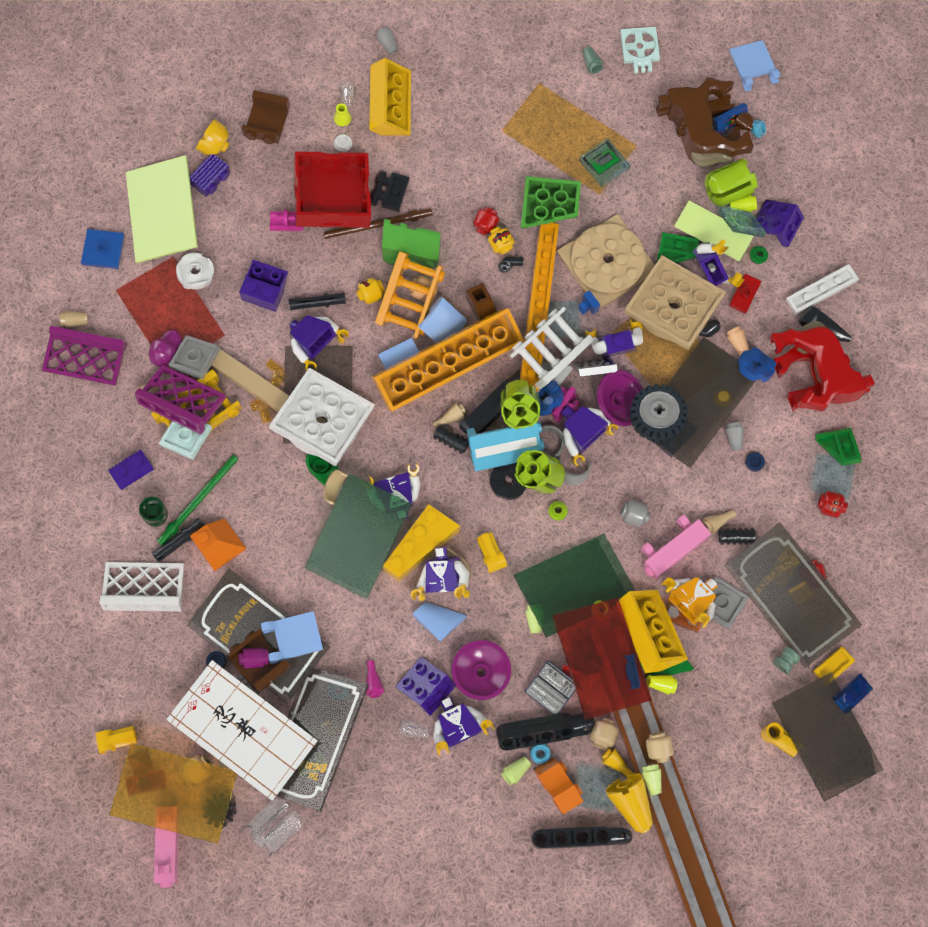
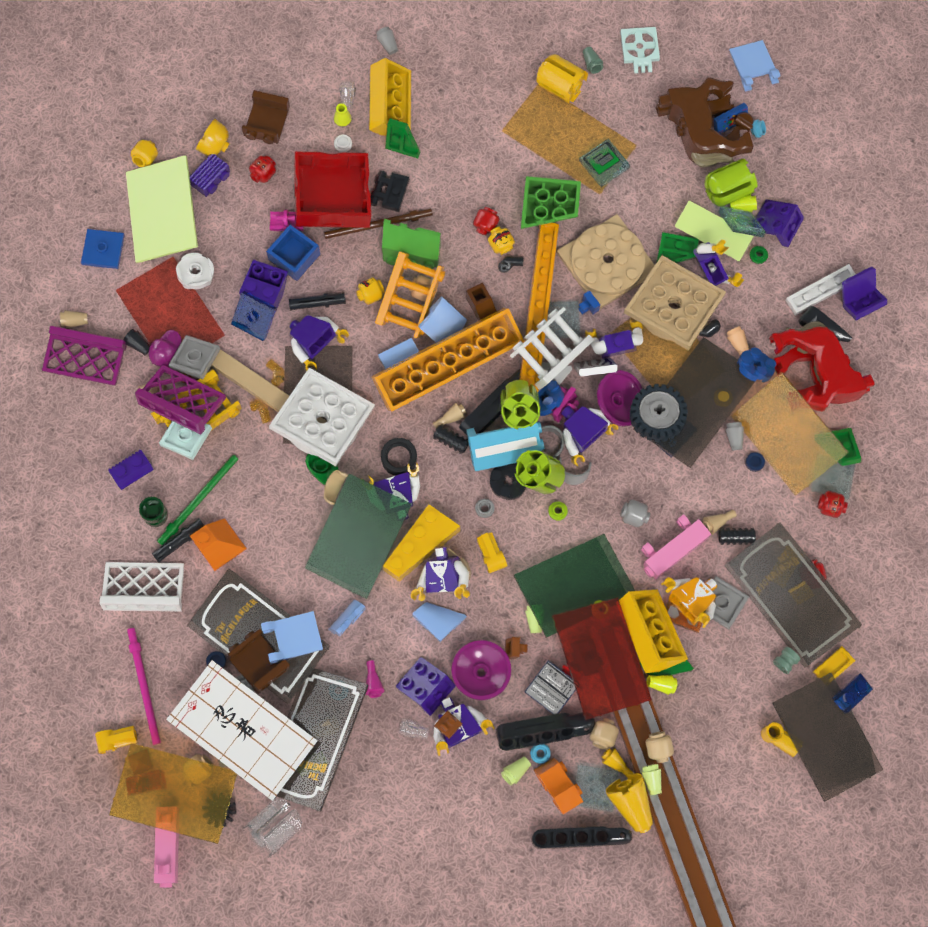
(135, 648): none -> dark pink bar
(137, 342): none -> black cone
(144, 153): none -> yellow head
(253, 315): none -> clear blue plate
(253, 657): magenta brick -> none
(262, 169): none -> red head
(293, 252): none -> blue piece
(349, 616): none -> light blue slope
(394, 443): none -> black tyre
(400, 139): none -> green wing
(448, 724): none -> dark orange tile
(484, 502): none -> light grey plate
(514, 648): none -> dark orange tile
(561, 77): none -> yellow cylinder
(632, 672): dark blue piece -> none
(745, 294): red plate -> none
(789, 434): none -> clear yellow piece
(861, 295): none -> dark purple bracket

